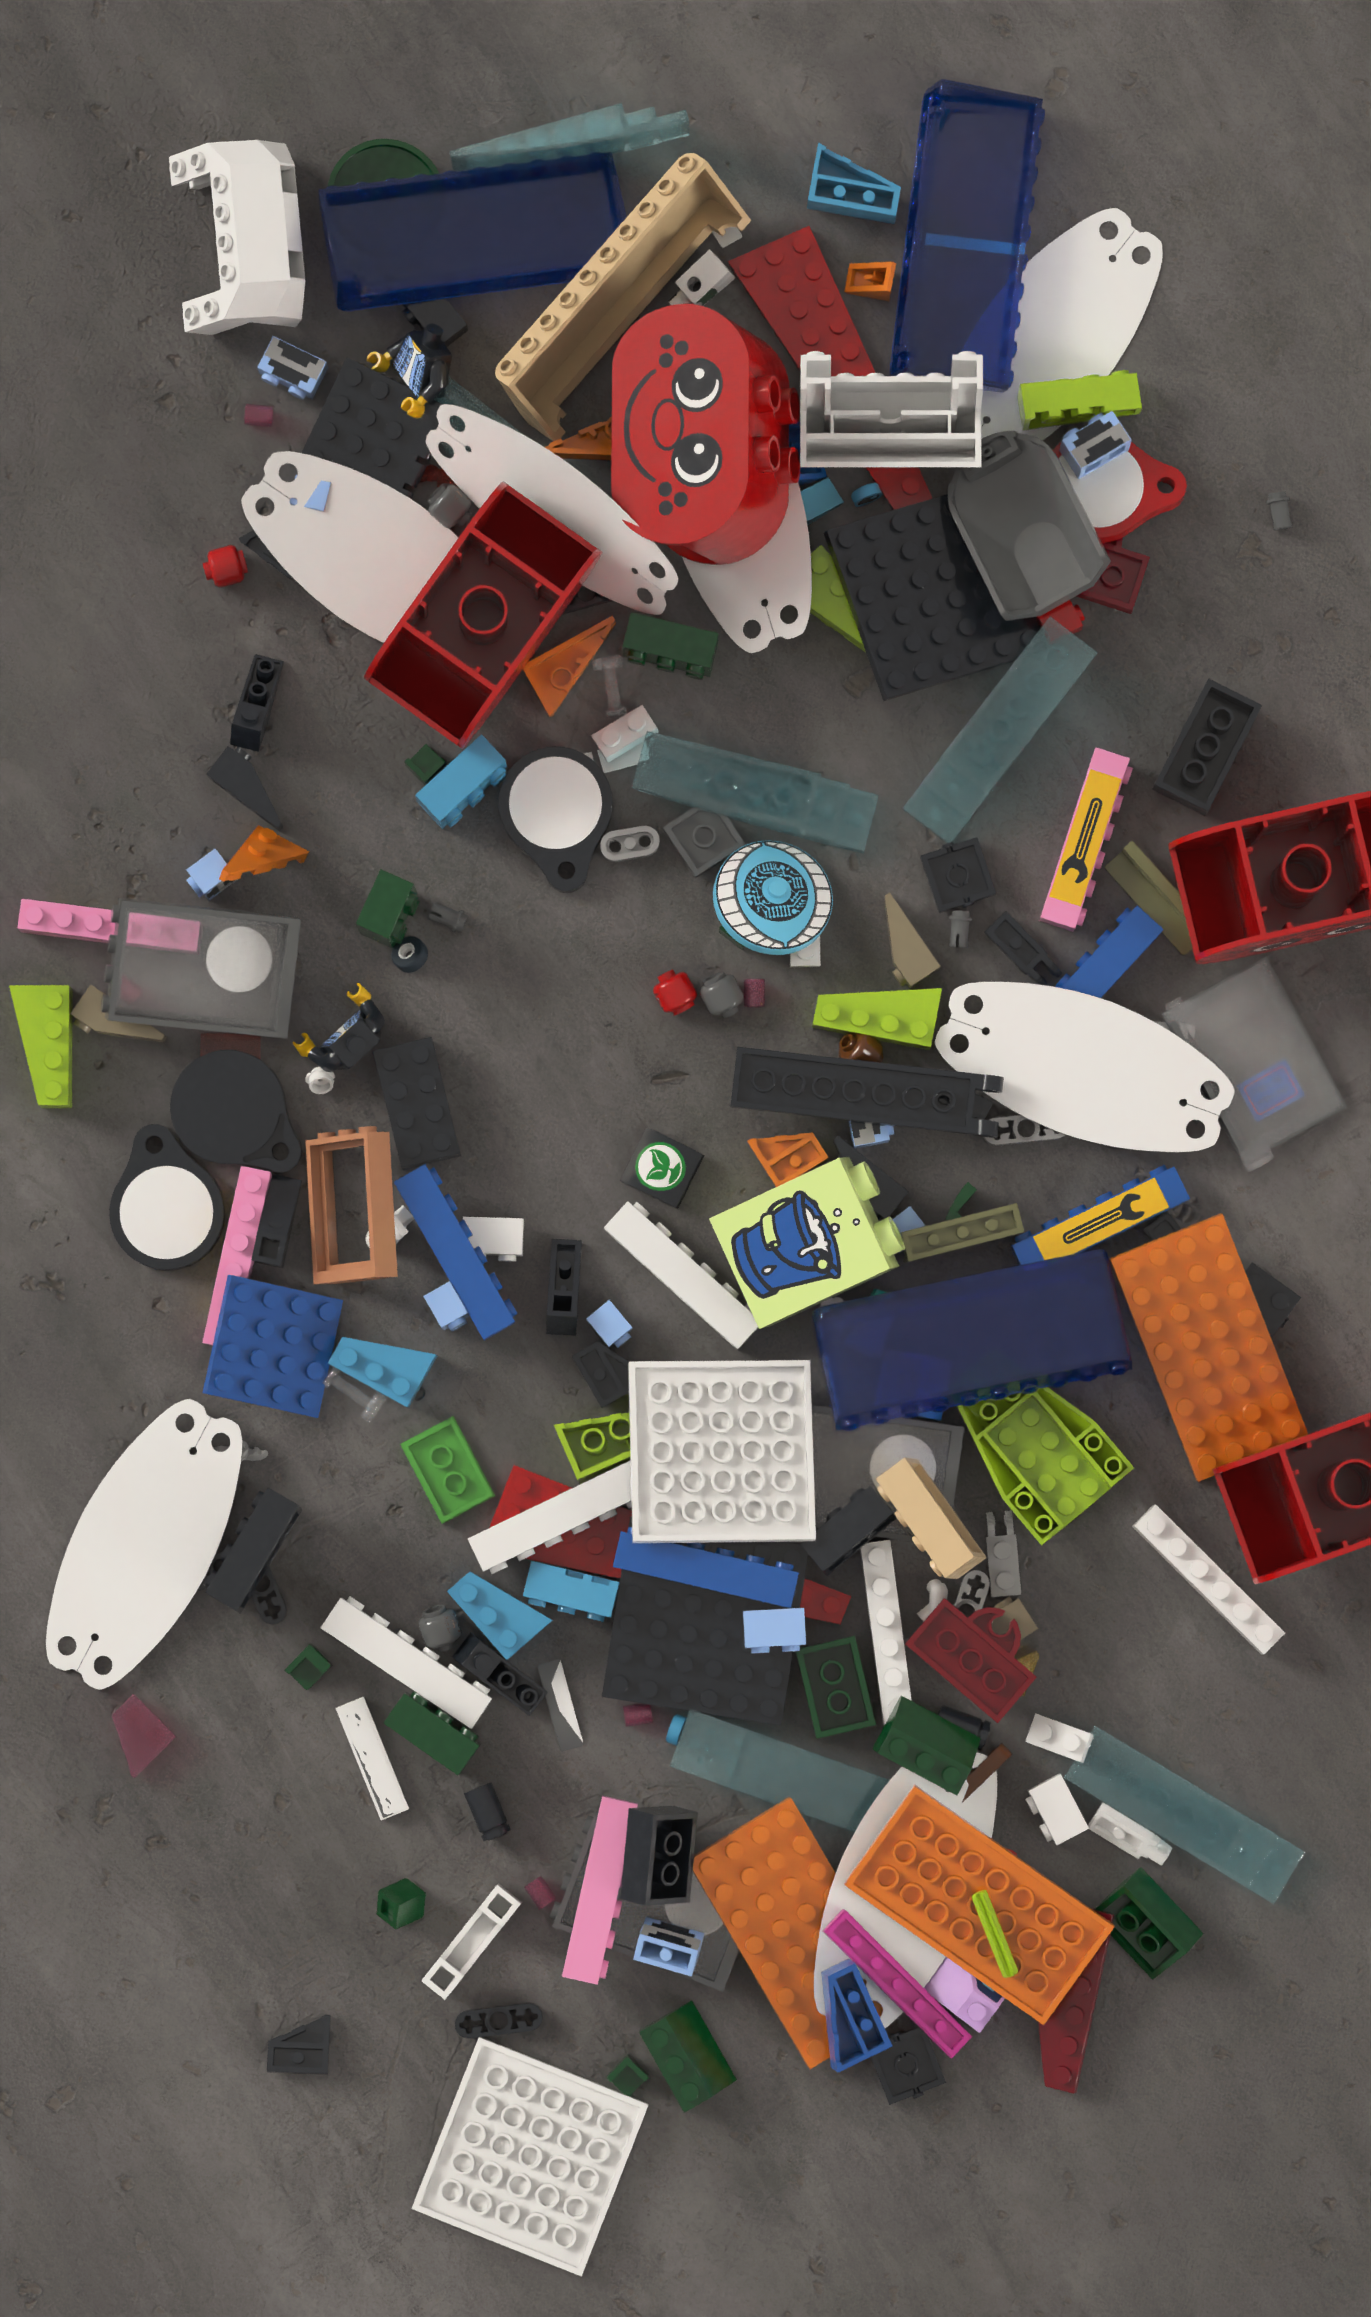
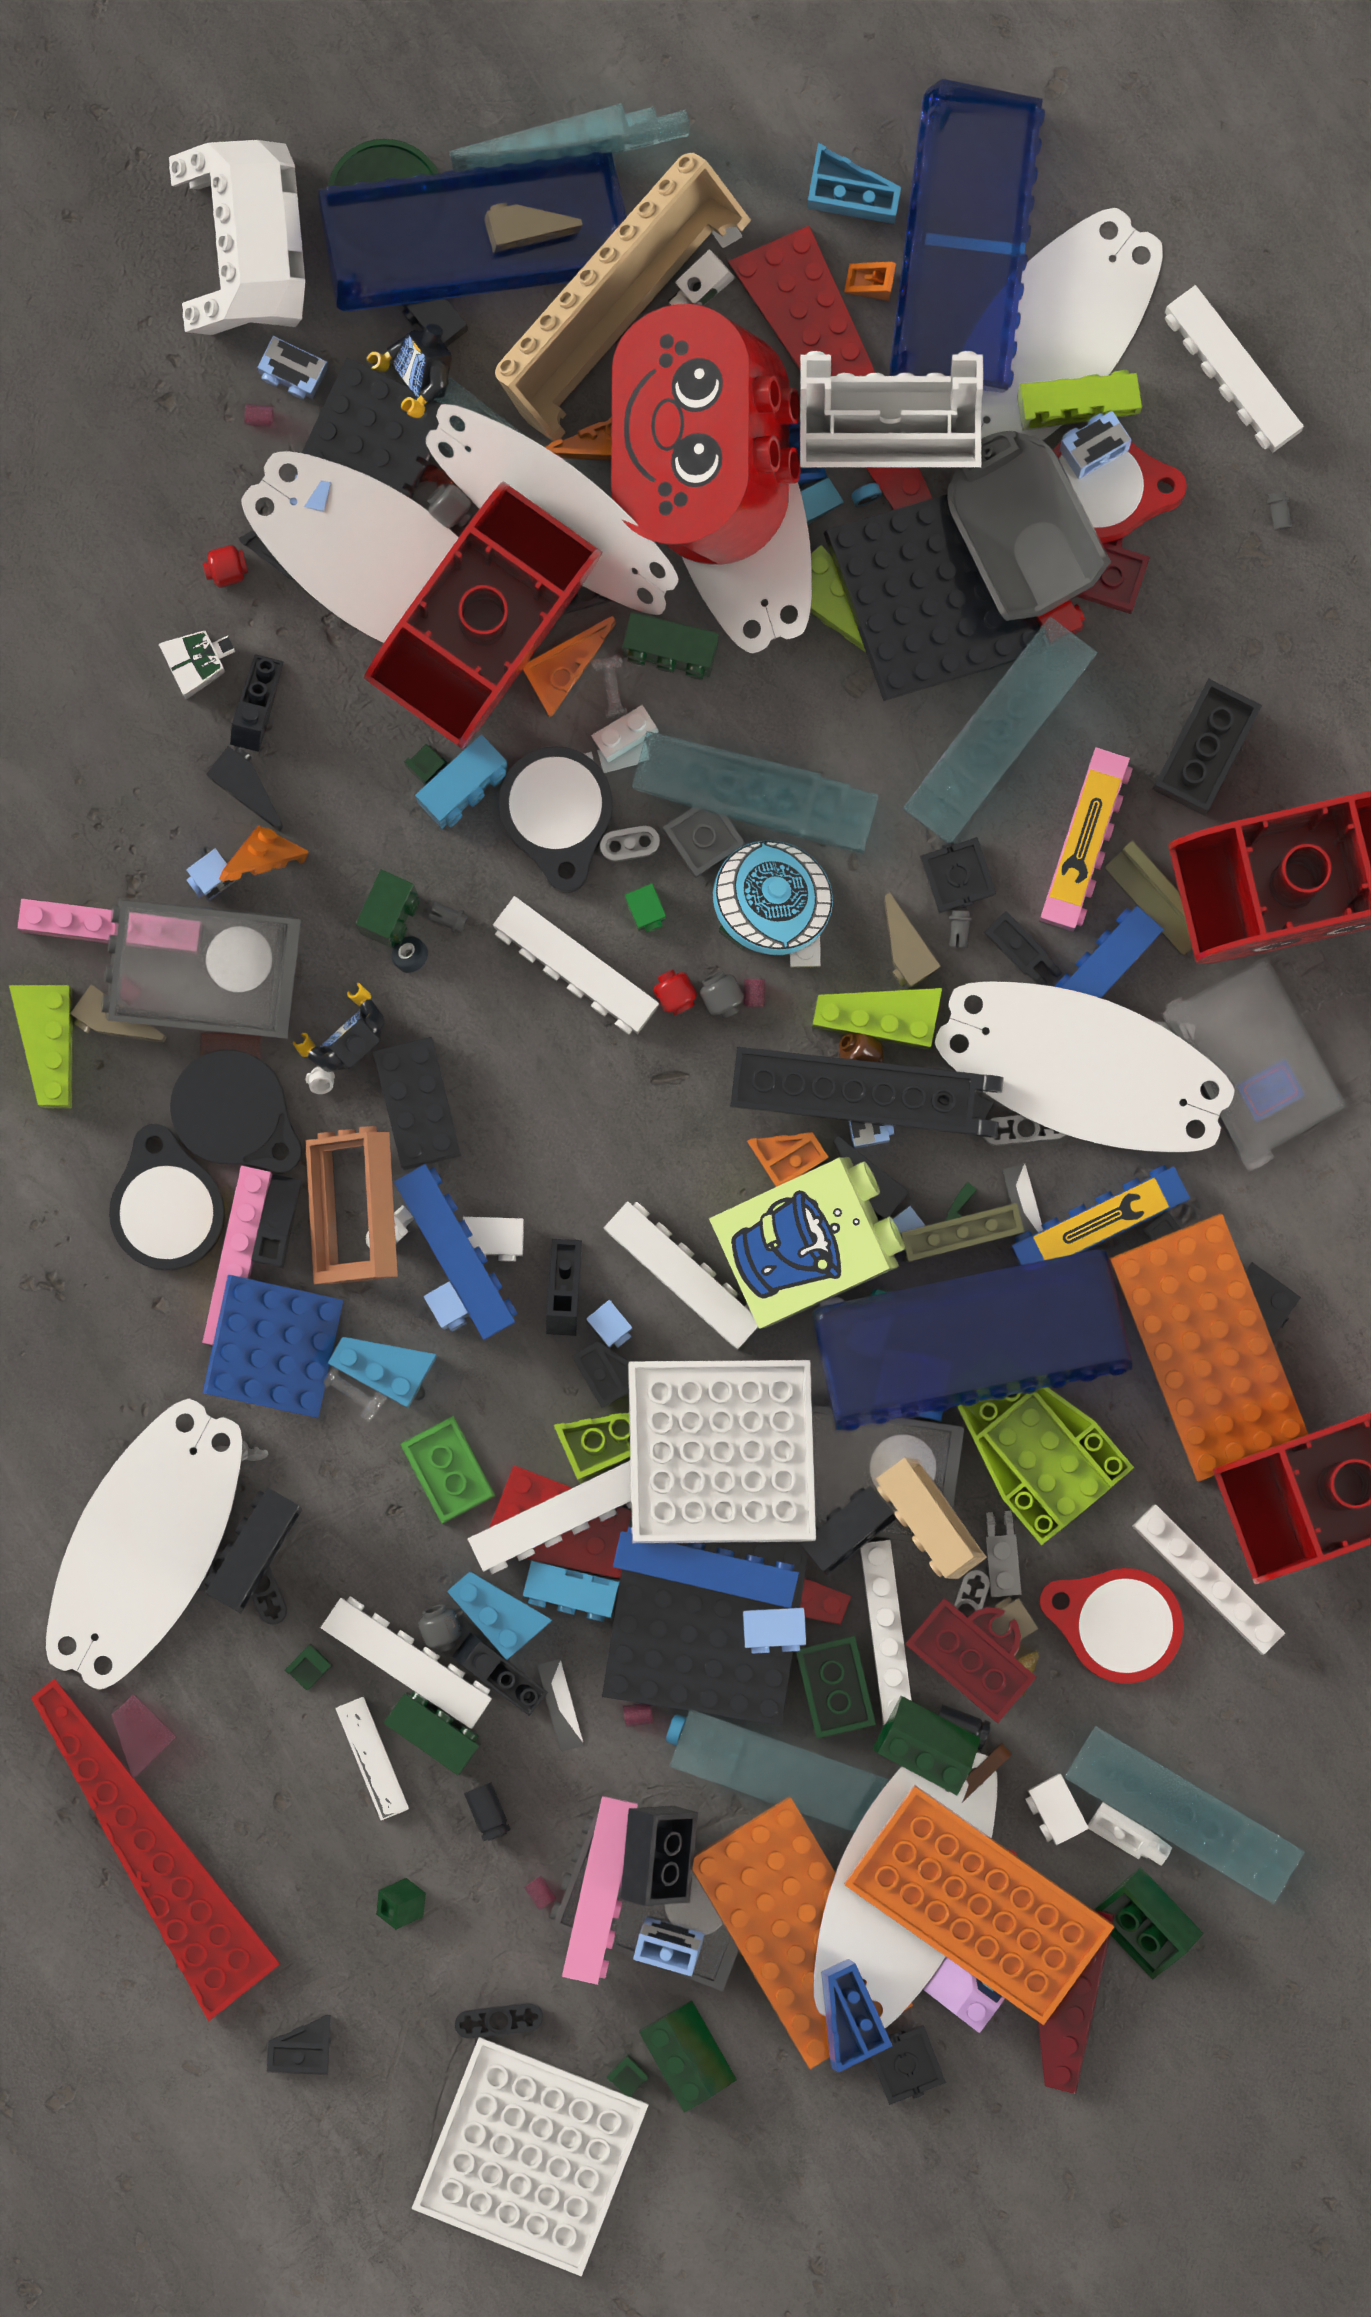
(194, 1915): none -> red wing
(196, 660): none -> torso
(471, 1941): white arch -> none
(522, 225): none -> dark tan slope
(575, 965): none -> white brick
(646, 908): none -> green brick
(662, 1168): slope -> none
(897, 1983): dark pink tile -> none
(937, 1593): white arm -> none
(994, 1933): lime axle -> none
(1021, 1192): none -> sticker
(1059, 1738): white plate -> none
(1118, 1623): none -> piece
(1233, 369): none -> white brick

